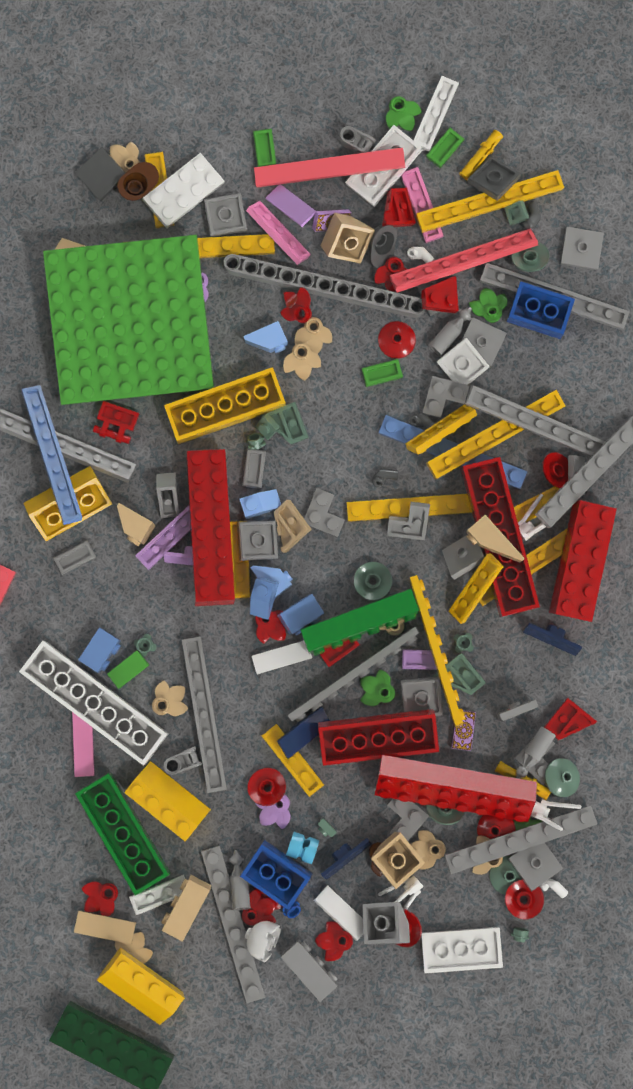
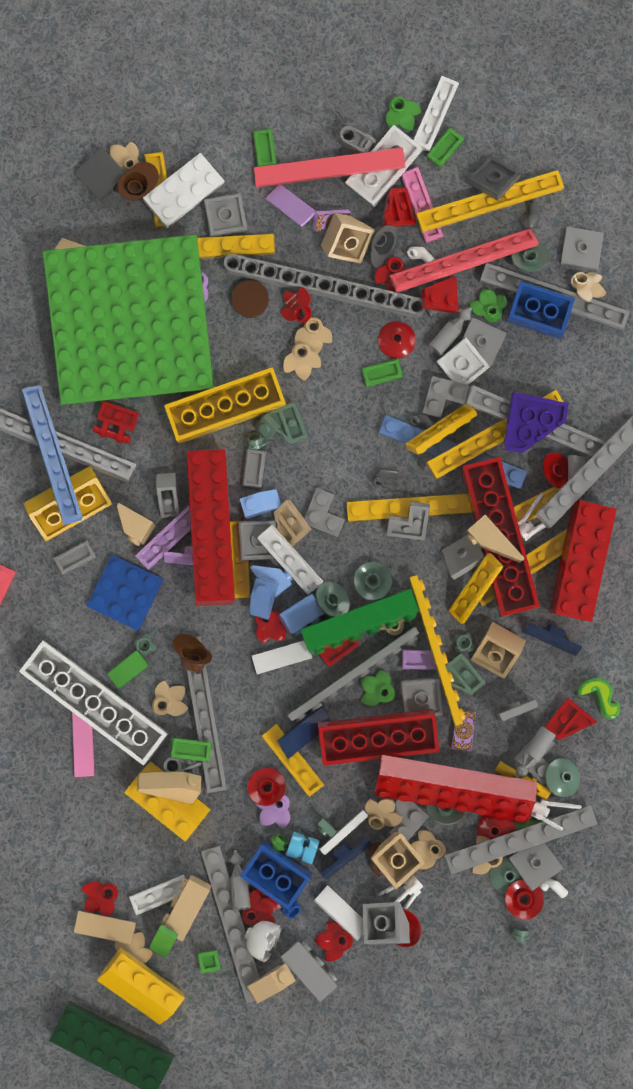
(100, 650): medium blue brick -> none
(123, 833): green brick -> none
(125, 592): none -> blue plate
(163, 941): none -> bright green tile
(171, 785): none -> tan slope
(190, 750): none -> bright green tile
(191, 652): none -> reddish brown piece
(209, 961): none -> bright green plate
(250, 299): none -> reddish brown tile
(268, 338): light blue slope -> none
(271, 983): none -> tan slope
(278, 232): bright pink tile -> none
(279, 842): none -> bright green plate
(290, 559): none -> white plate
(332, 599): none -> sand green dish
(343, 832): none -> white tile
(384, 812): none -> tan plate
(461, 950): white plate -> none
(486, 148): yellow pin -> none
(498, 650): none -> tan slope
(516, 213): sand green plate -> none
(531, 420): none -> dark purple plate
(588, 285): none -> tan plate
(603, 693): none -> bright green animal

